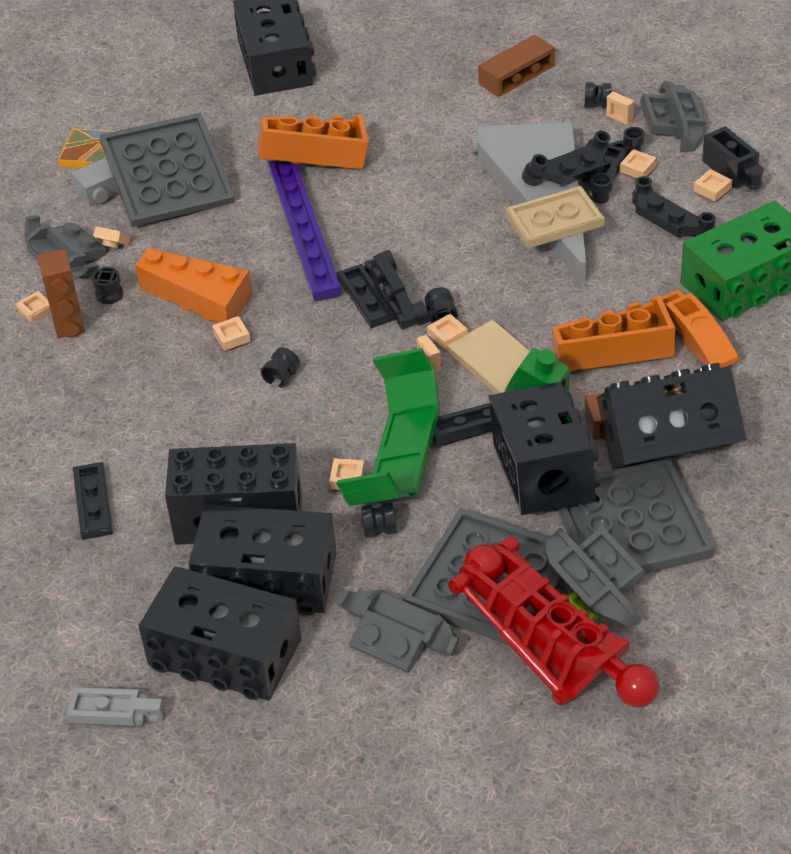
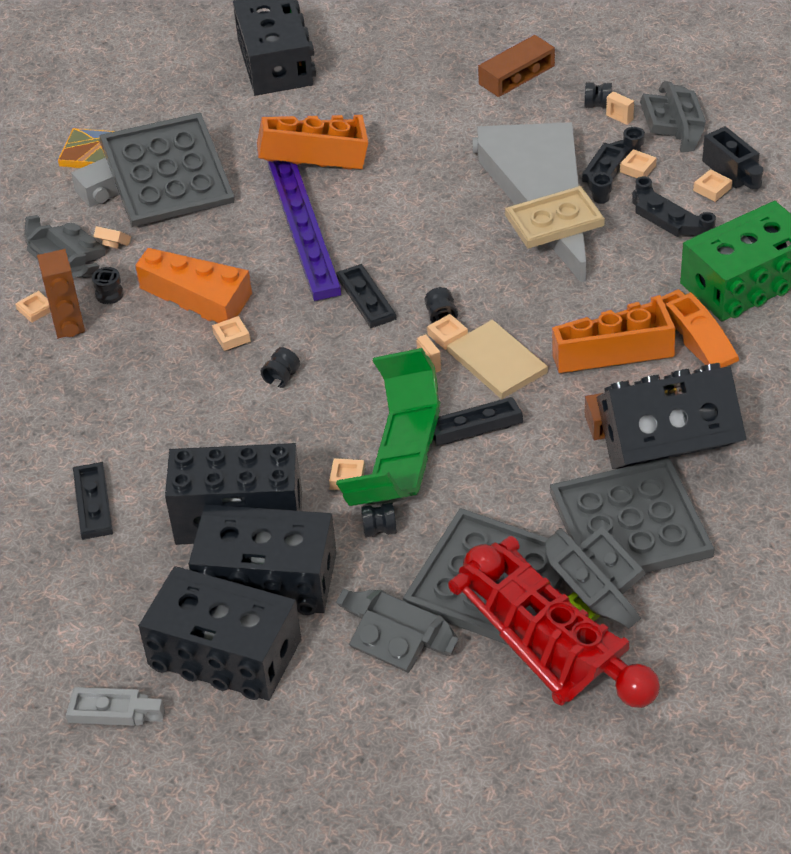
(383, 270): black plate -> none
(539, 369): green torso -> none
(543, 448): black piece -> none
(569, 166): black plate -> none

